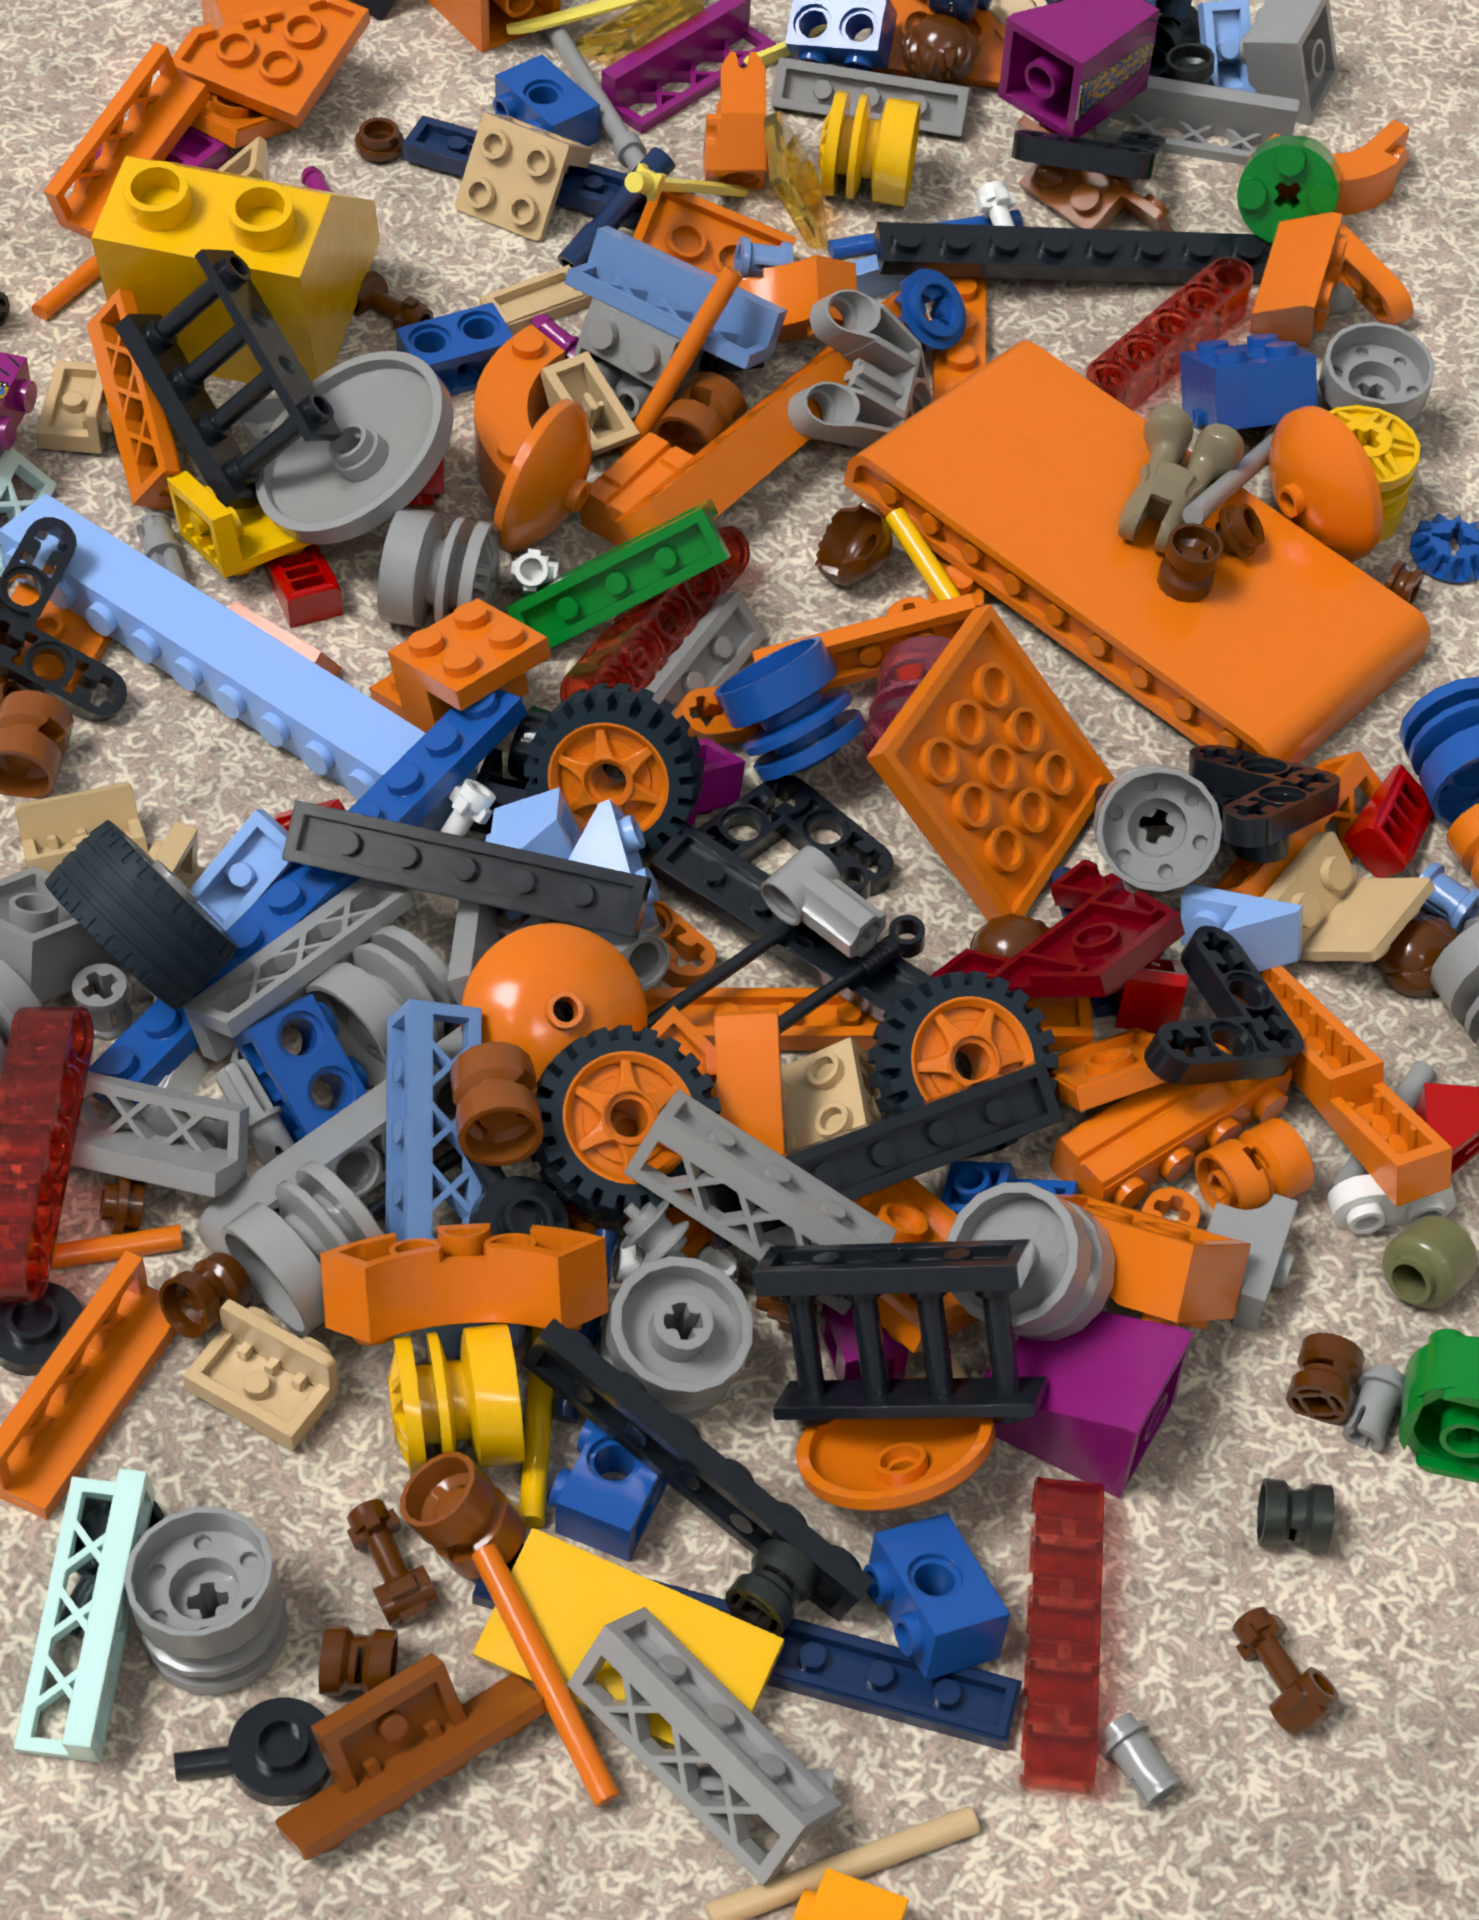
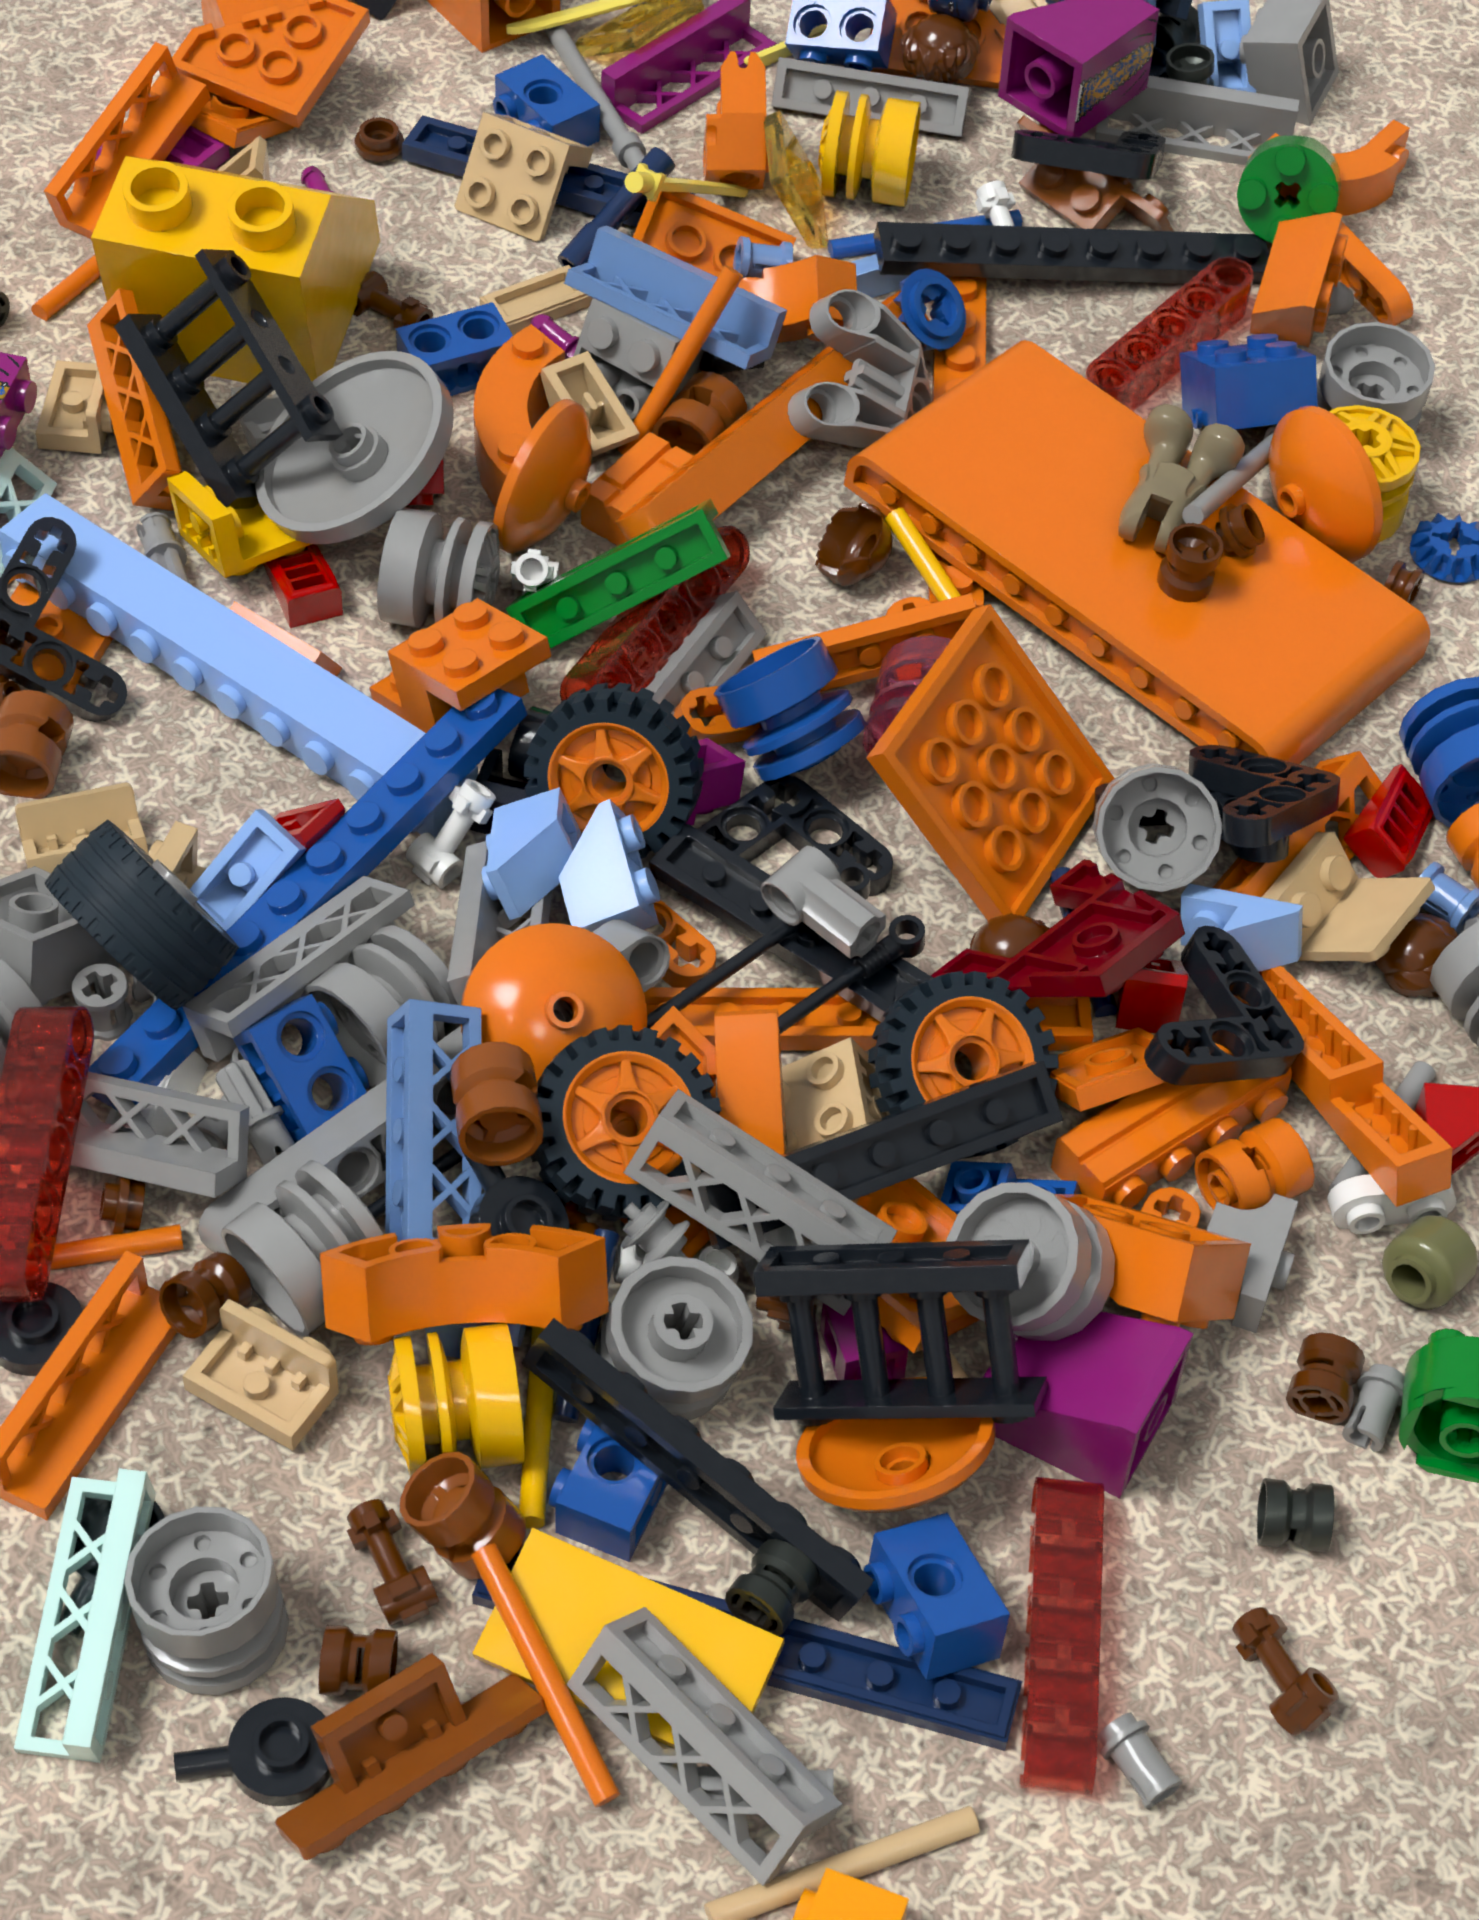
(467, 869): black plate -> none

